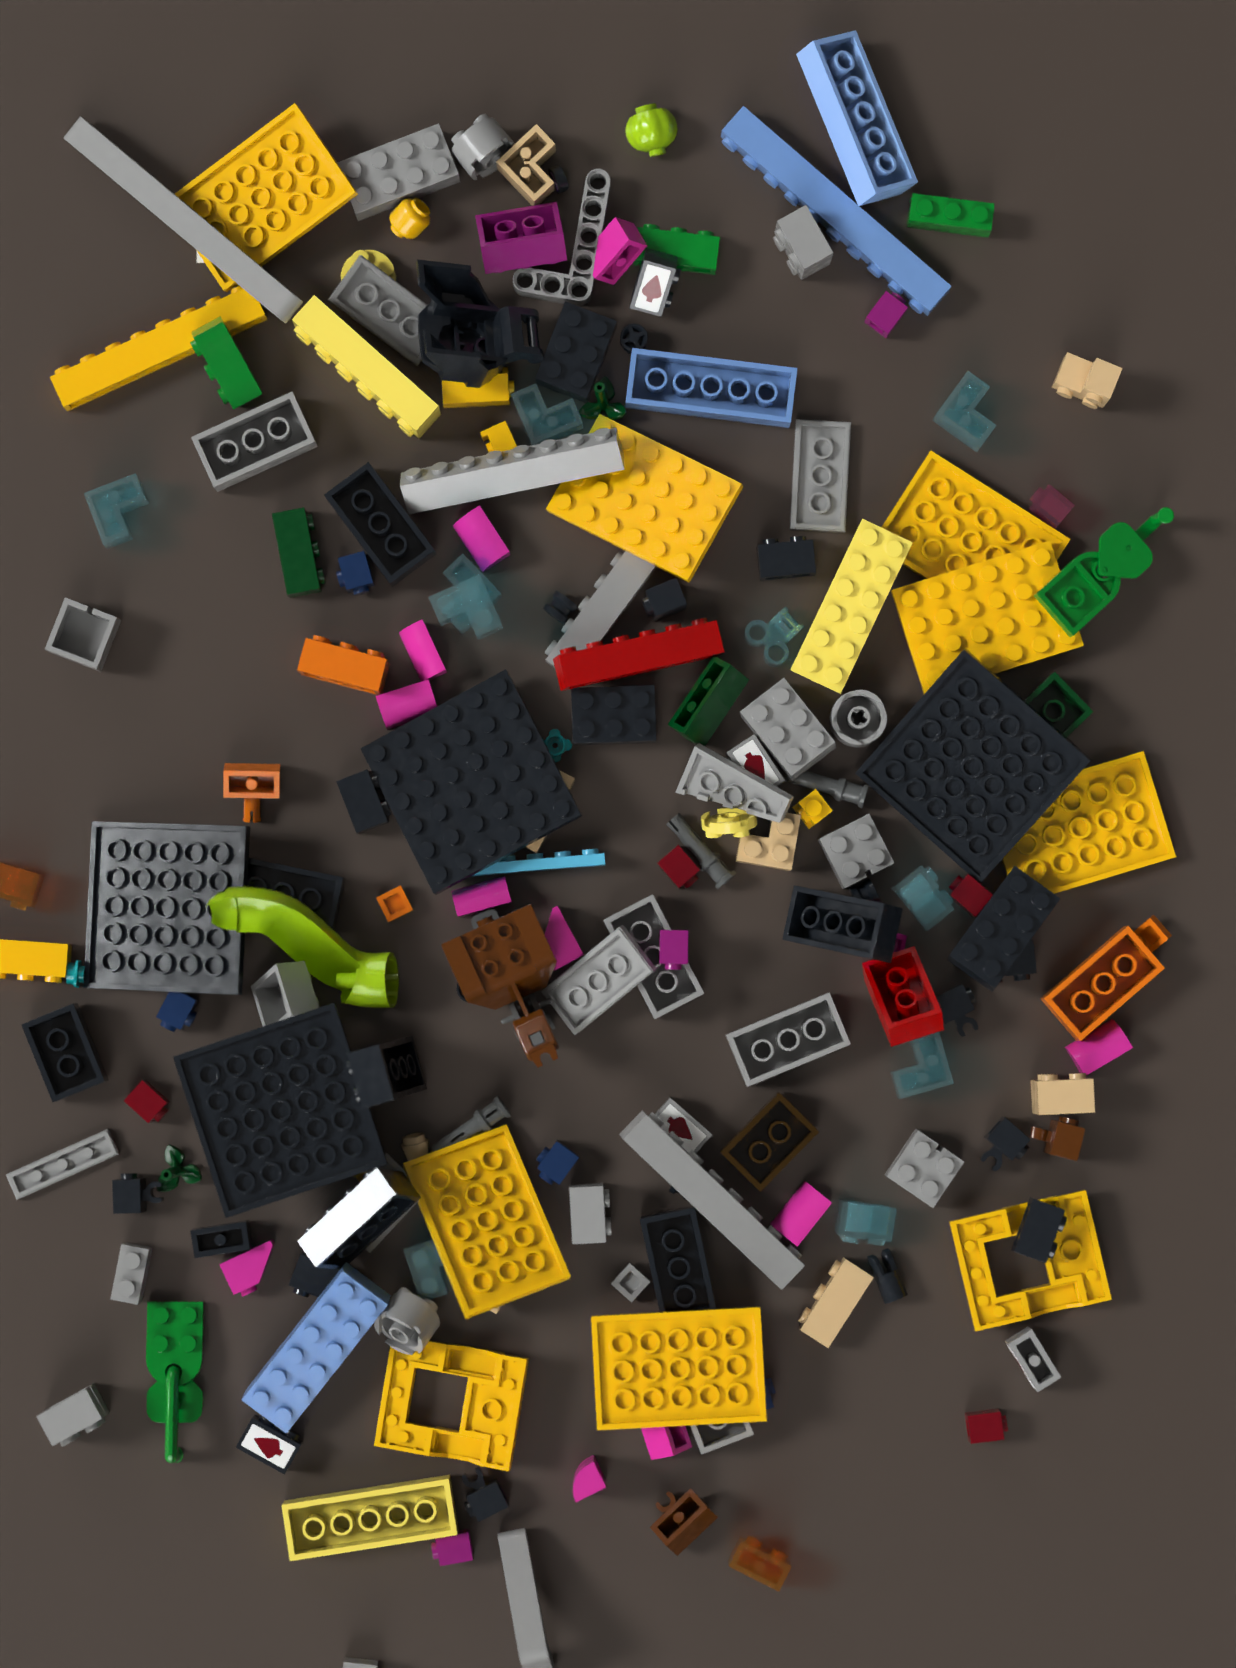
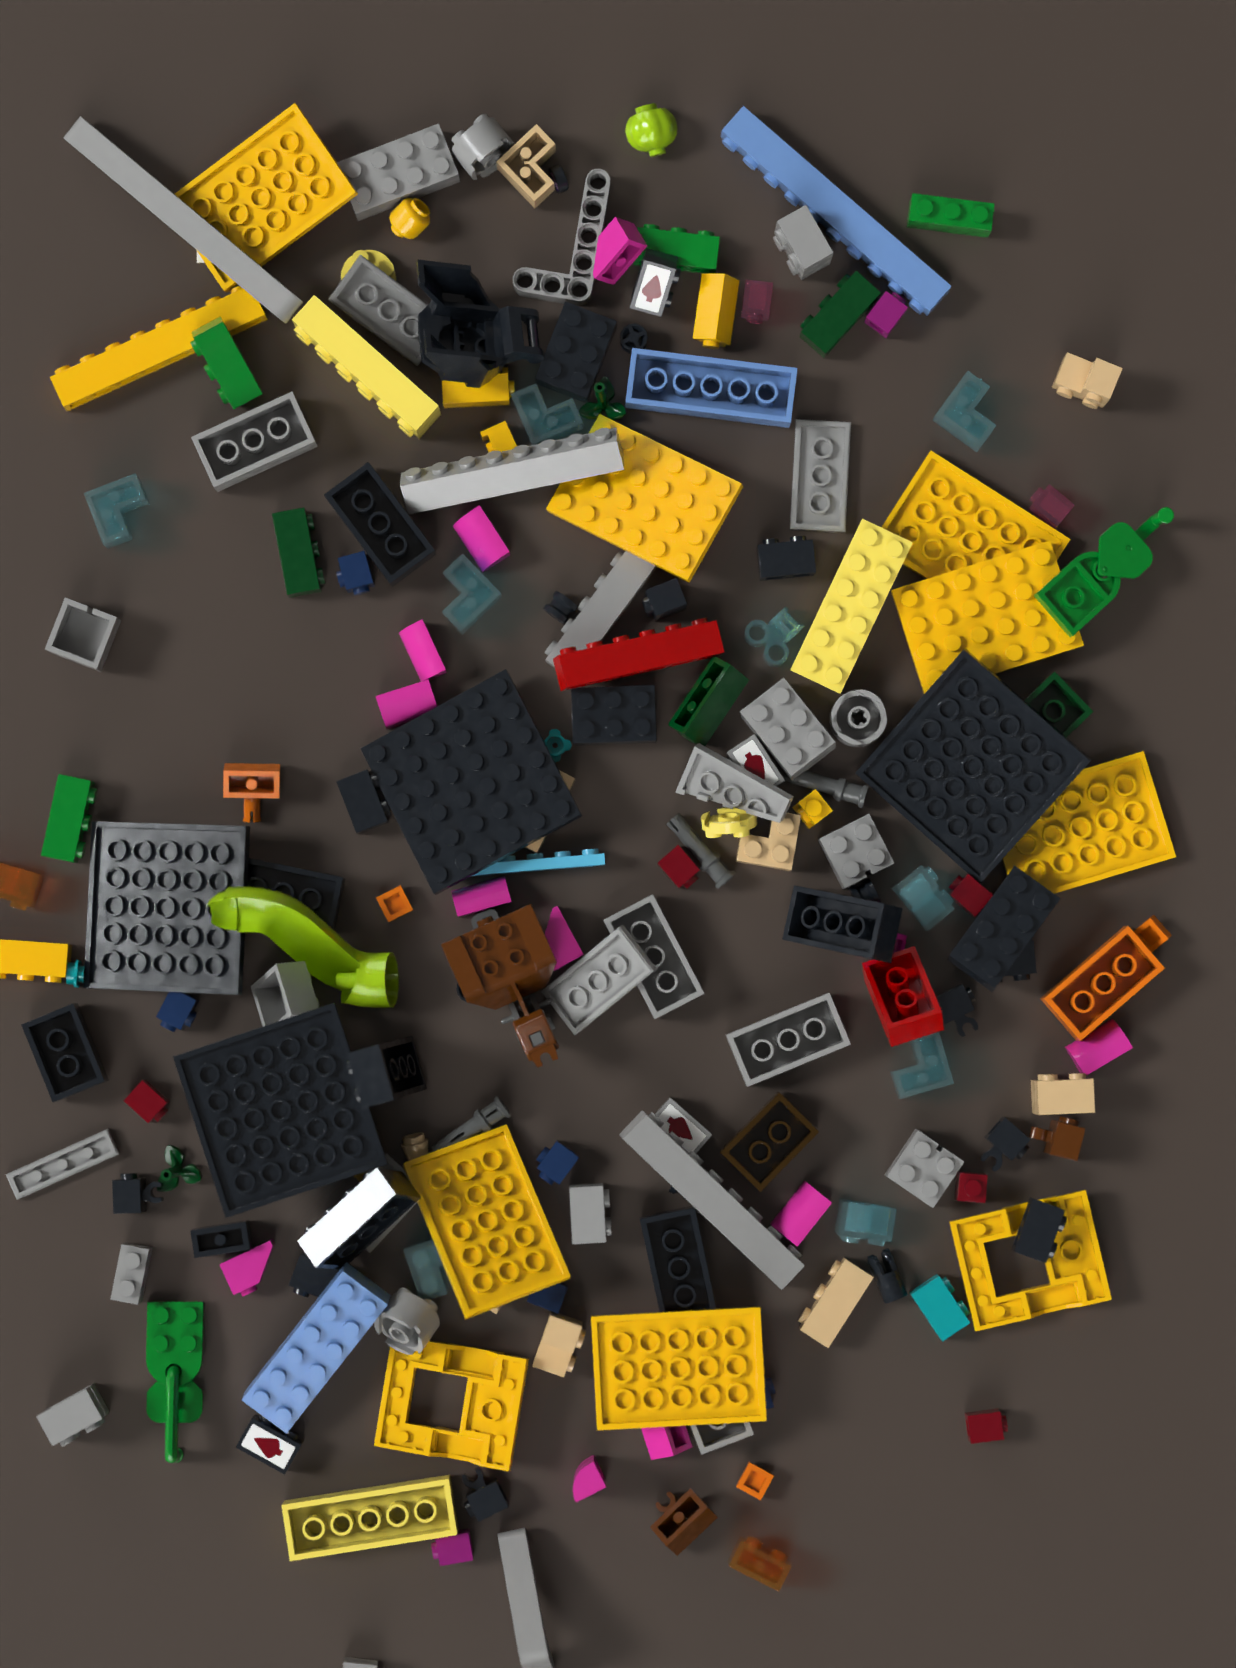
(69, 818): none -> green brick
(343, 665): orange brick -> none
(467, 599): clear light blue brick -> none
(521, 238): magenta brick -> none
(549, 1298): none -> dark blue brick
(558, 1344): none -> tan brick
(630, 1282): light grey plate -> none
(673, 949): magenta brick -> none
(716, 310): none -> yellow brick
(754, 1480): none -> orange plate
(756, 301): none -> clear pink brick
(838, 313): none -> dark green brick
(857, 118): light blue brick -> none
(940, 1307): none -> teal brick
(971, 1187): none -> dark red brick
(1032, 1359): light grey brick -> none

